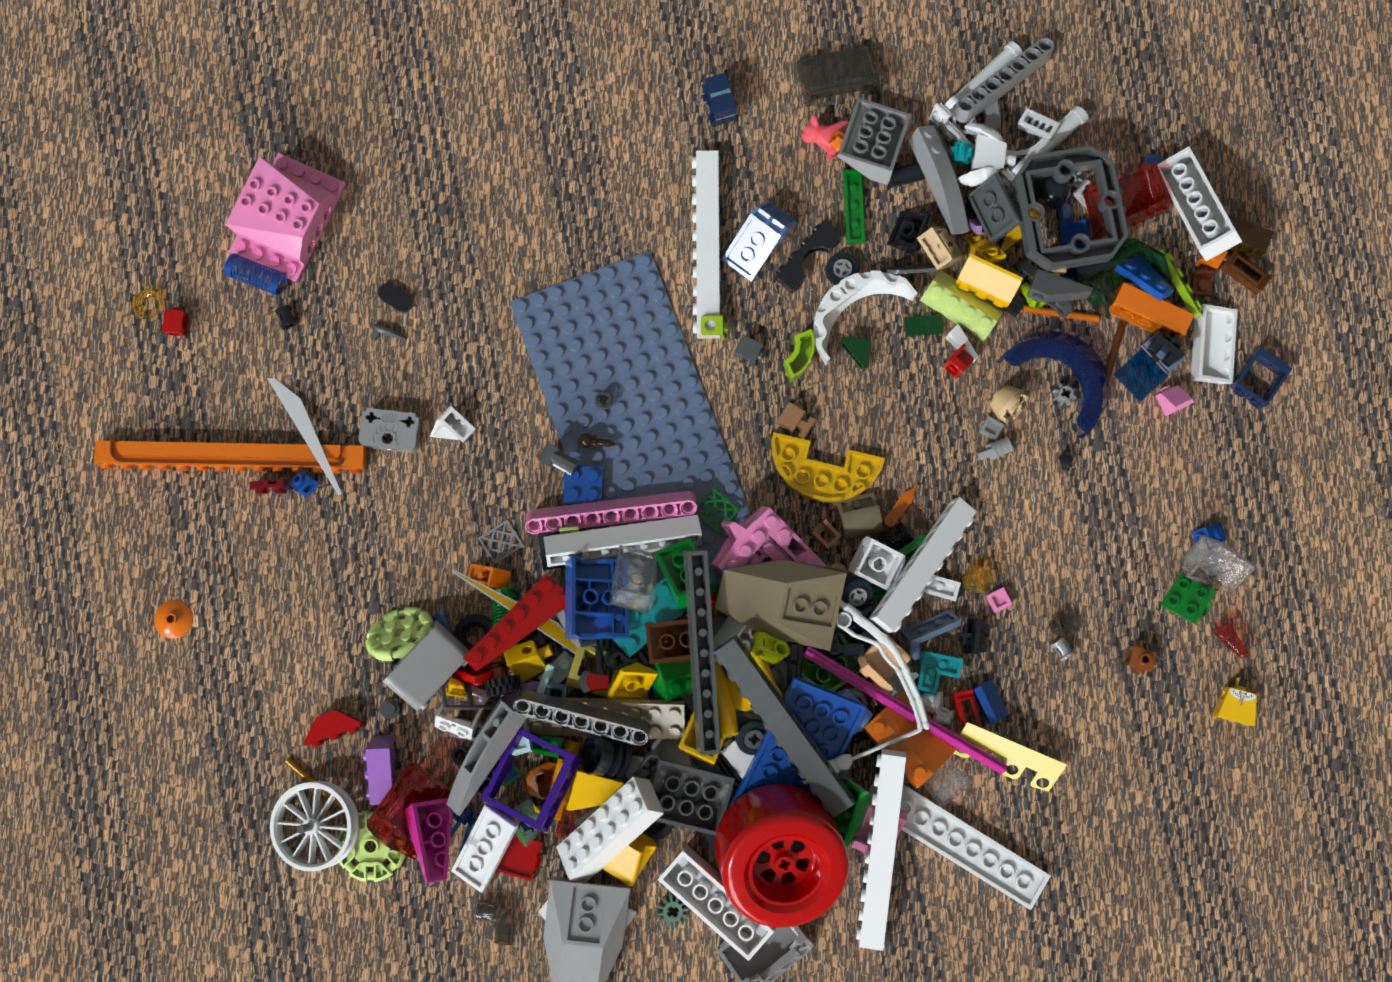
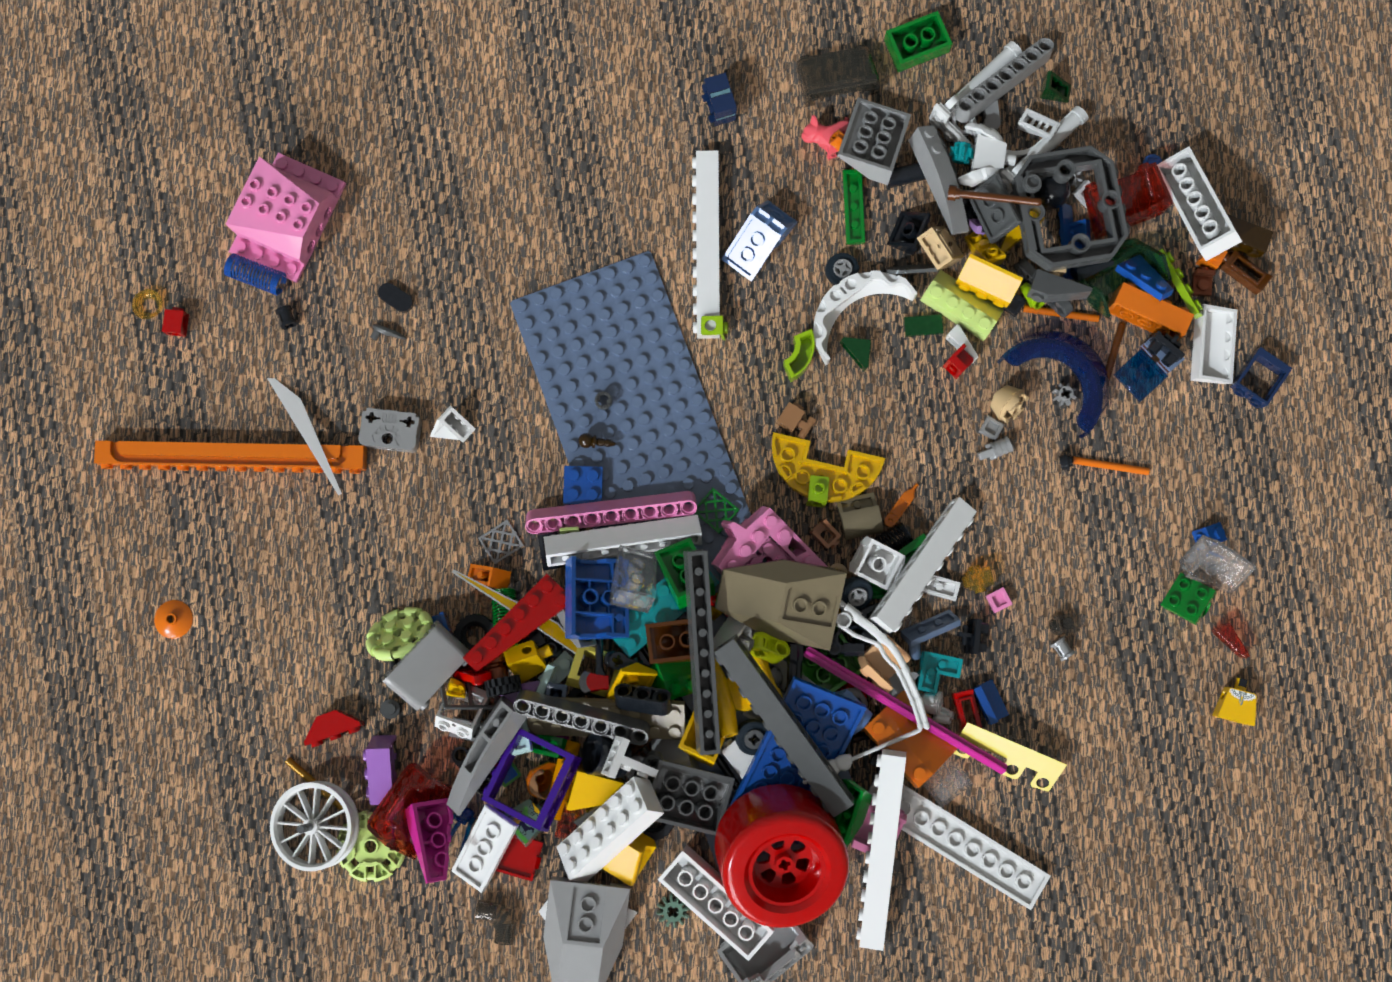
(262, 487): dark red wing -> none
(304, 483): blue bracket -> none
(556, 458): dark grey piece -> none
(617, 760): none -> white bracket
(643, 699): none -> black beam
(749, 350): dark grey brick -> none
(818, 491): none -> lime bracket
(823, 239): black arch -> none
(918, 41): none -> green brick
(956, 193): none -> reddish brown piece
(1031, 183): none -> dark grey plate
(1055, 88): none -> dark green slope
(1110, 465): none -> orange bar
(1141, 659): dark orange brick -> none
(1173, 399): bright pink slope -> none

